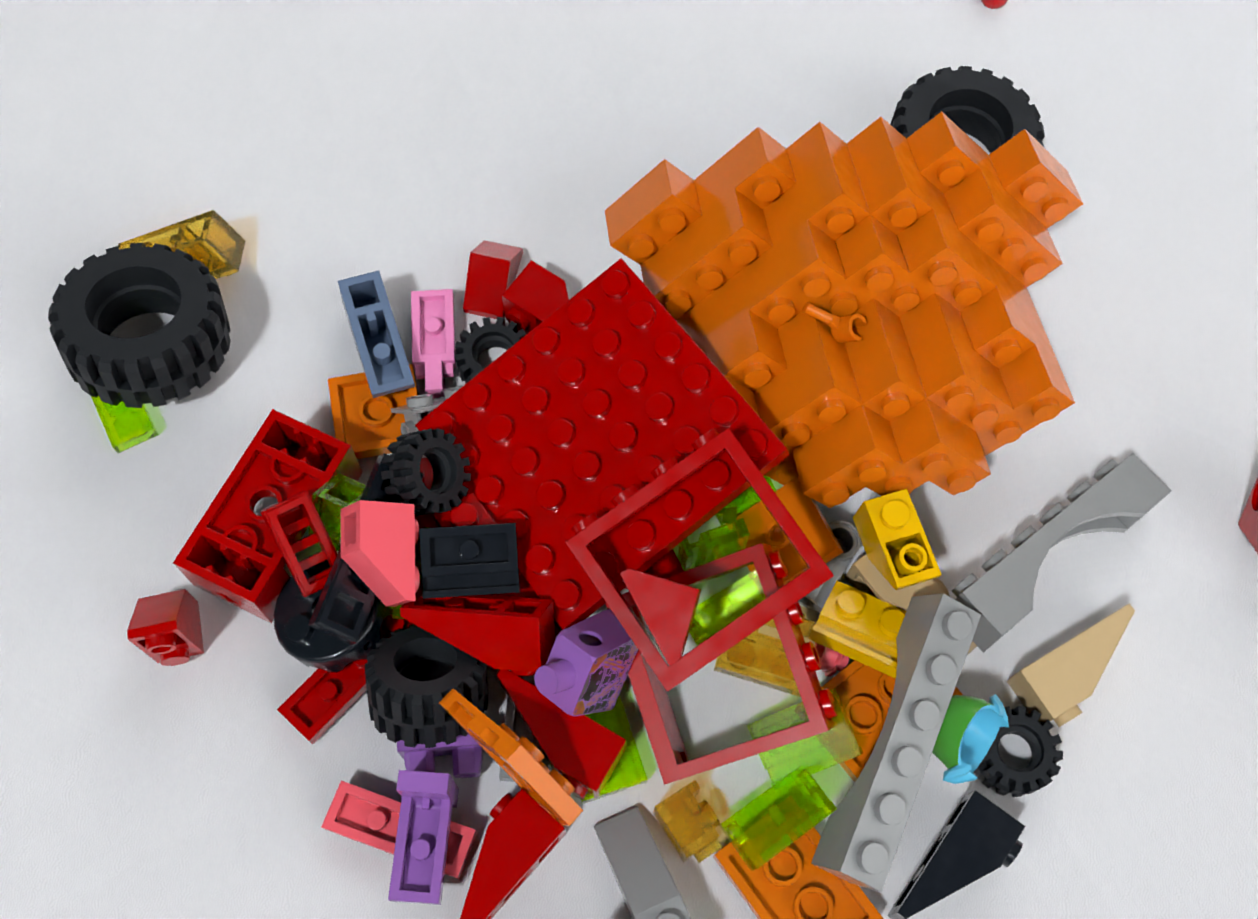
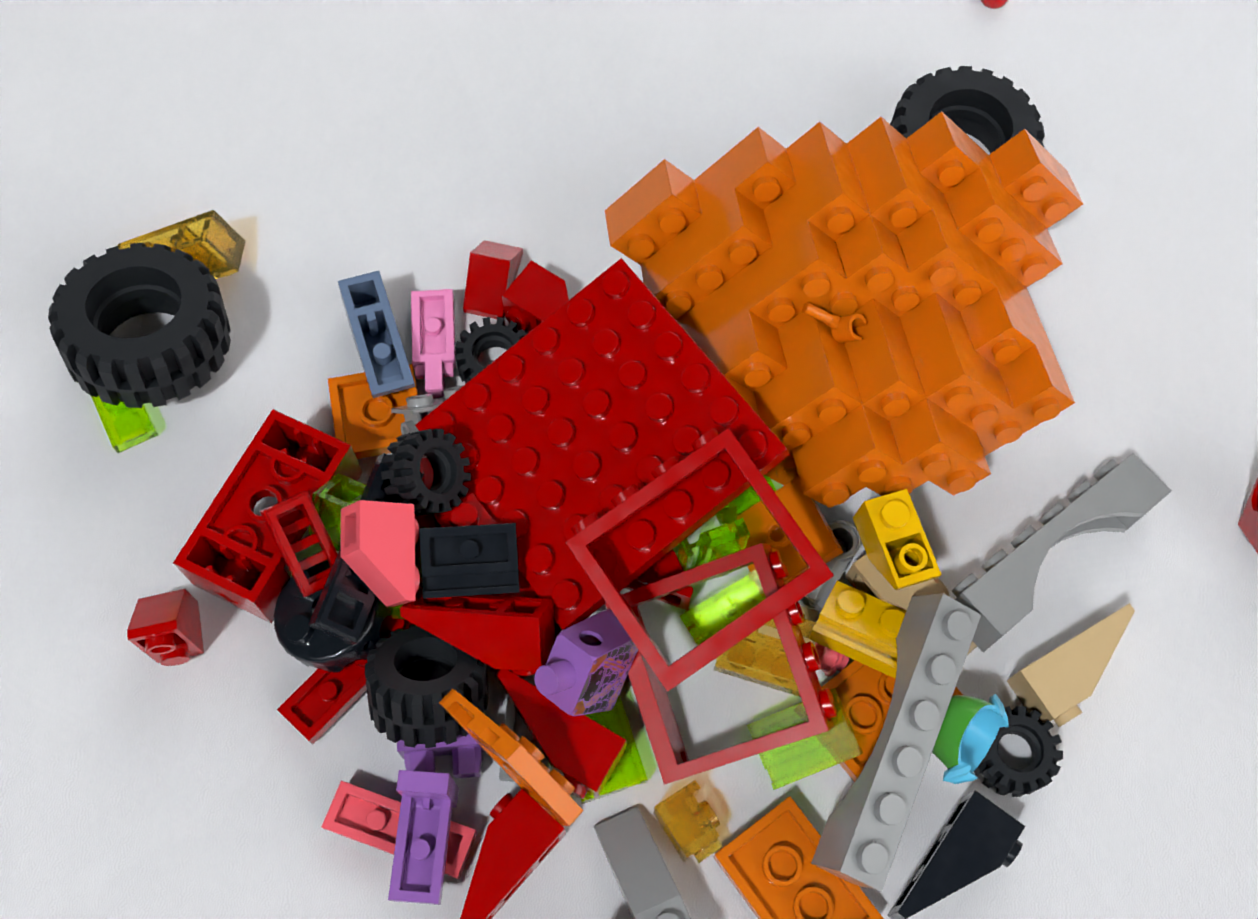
(666, 608): red slope -> none
(777, 818): clear neon green hinge -> none

